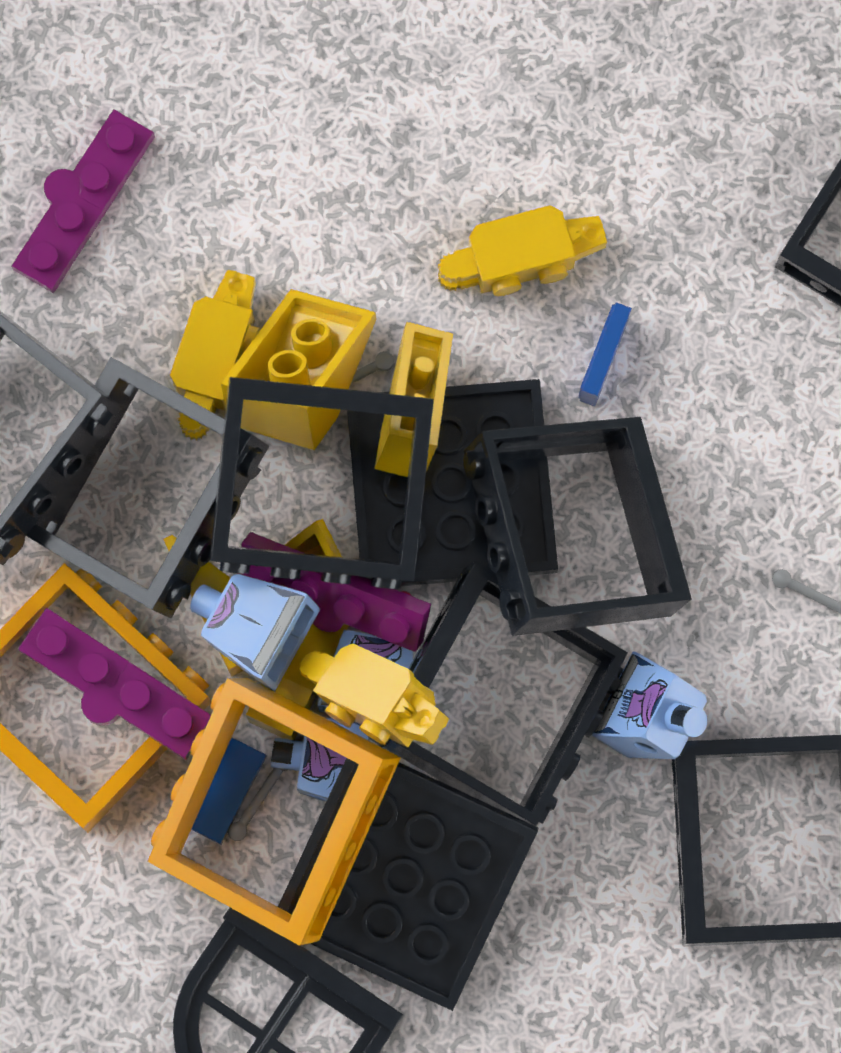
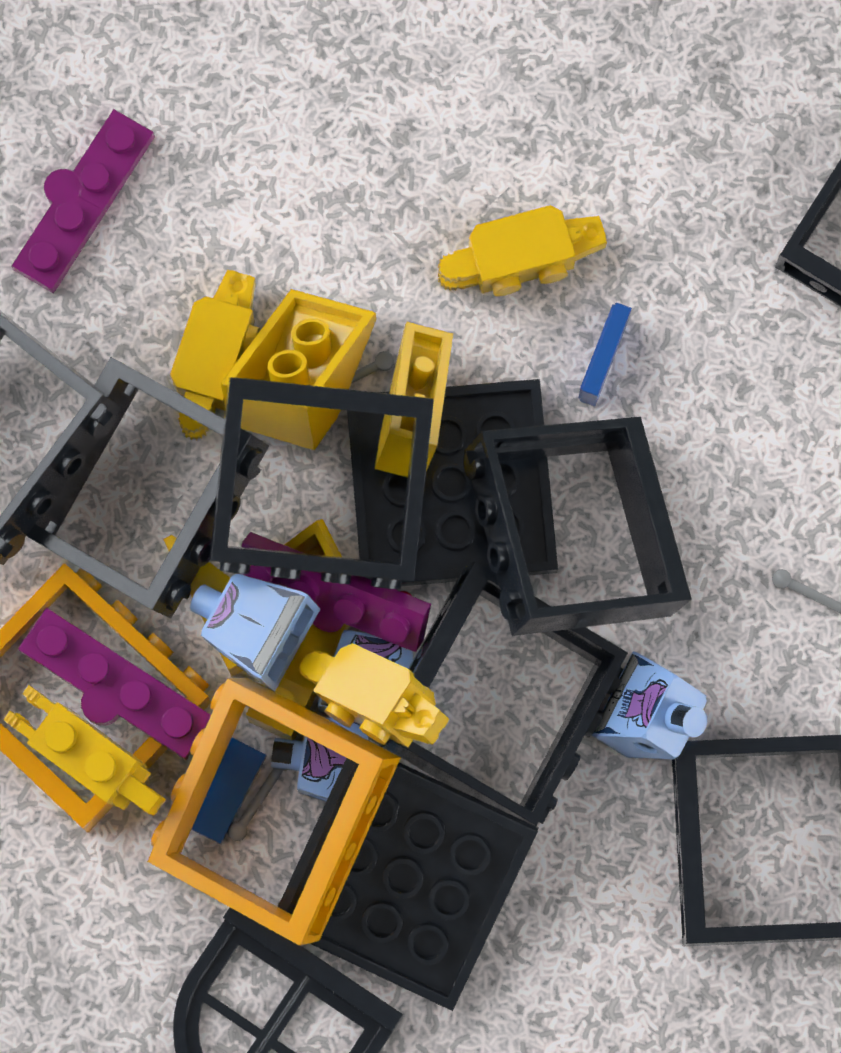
(87, 754): none -> yellow hinge

